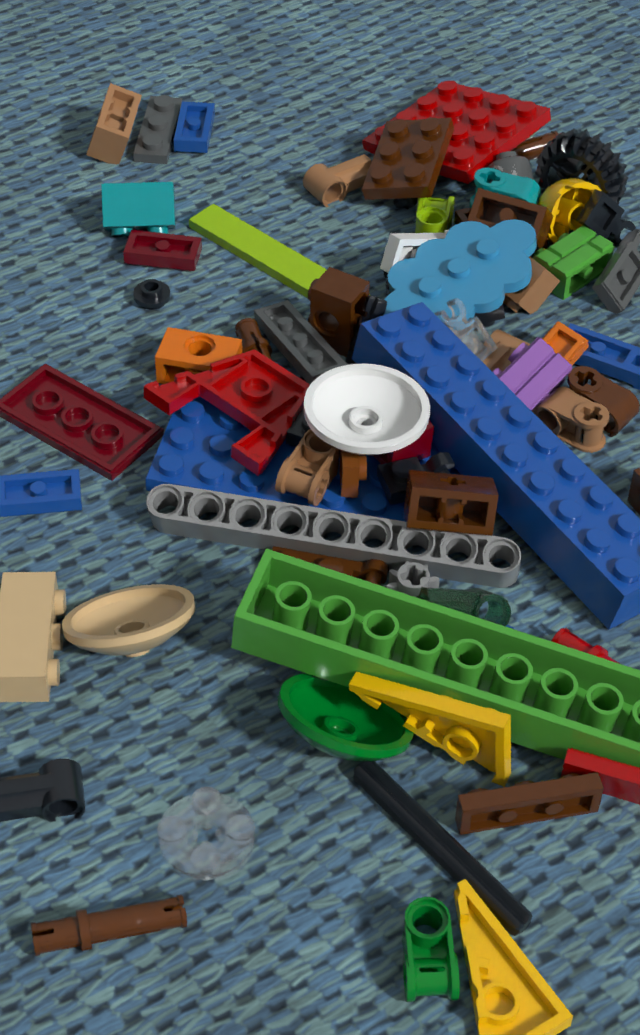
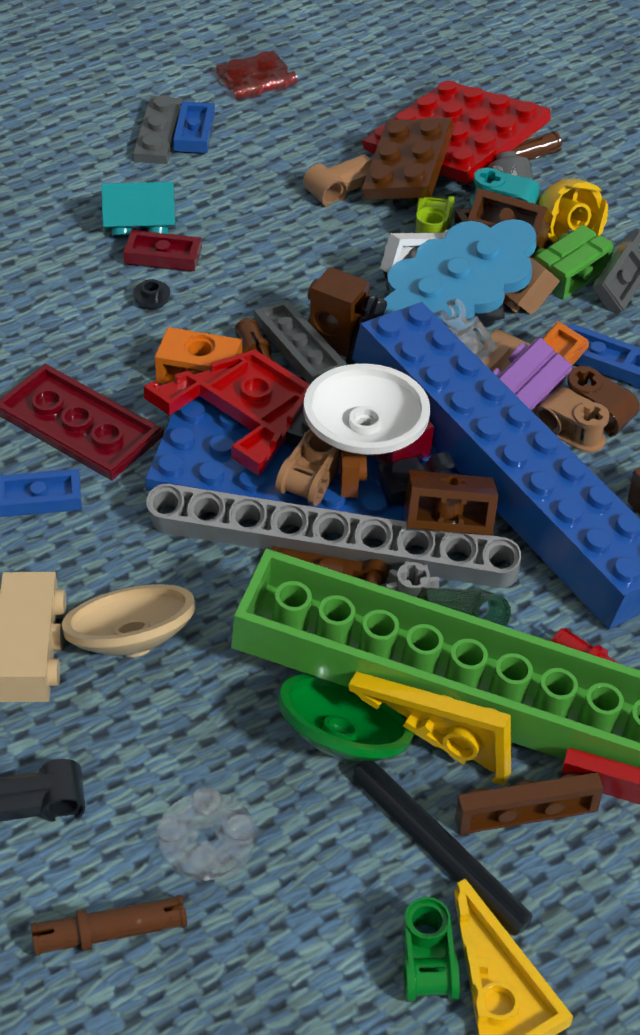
(114, 124): medium nougat brick -> none
(256, 75): none -> clear red plate
(257, 248): lime tile -> none
(579, 153): black gear -> none
(604, 217): black plate -> none

